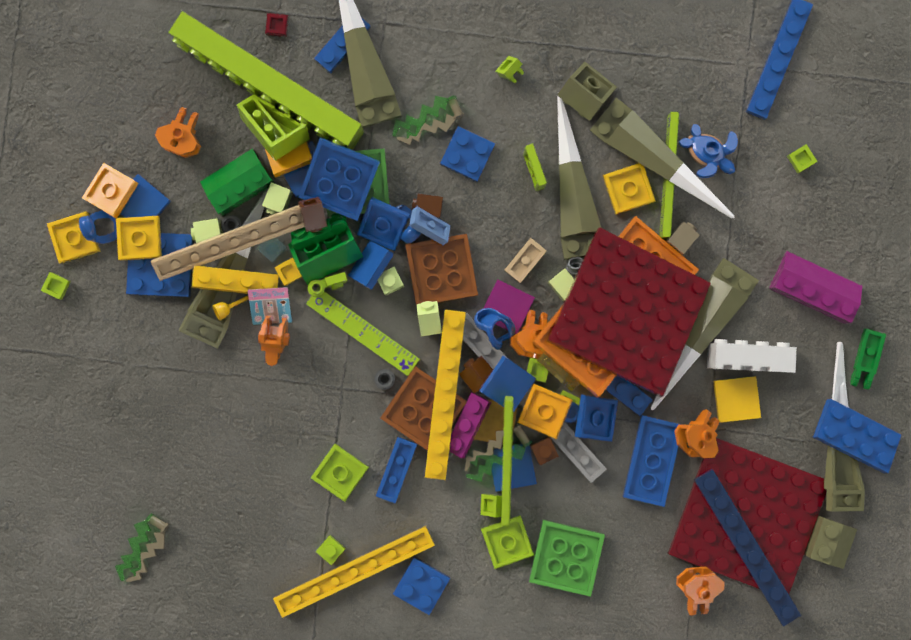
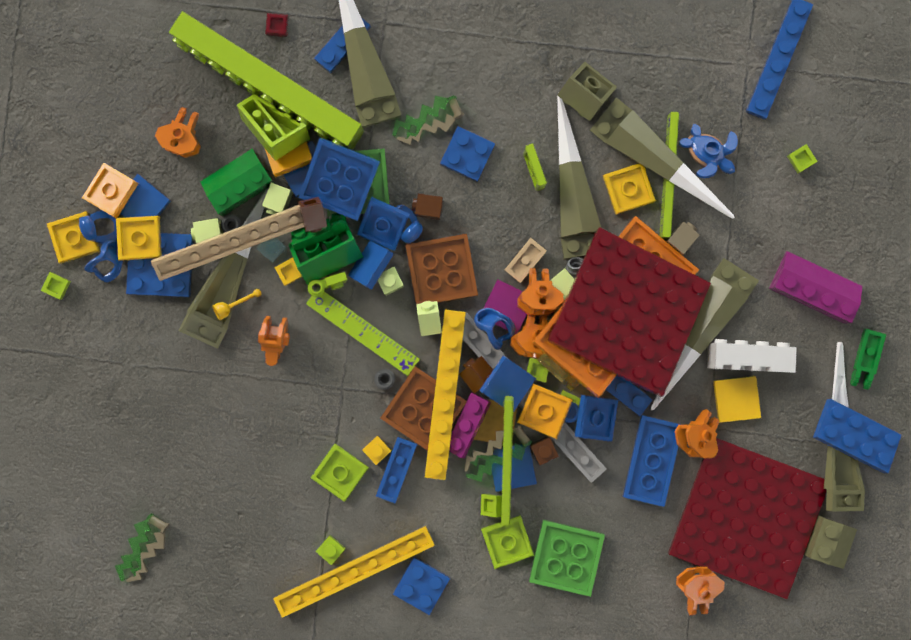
(109, 252): none -> blue piece
(231, 280): yellow plate -> none
(269, 302): sticker -> none
(376, 450): none -> yellow plate
(429, 225): medium blue plate -> none
(509, 67): lime tile -> none
(540, 296): none -> orange hinge
(747, 547): dark blue plate -> none

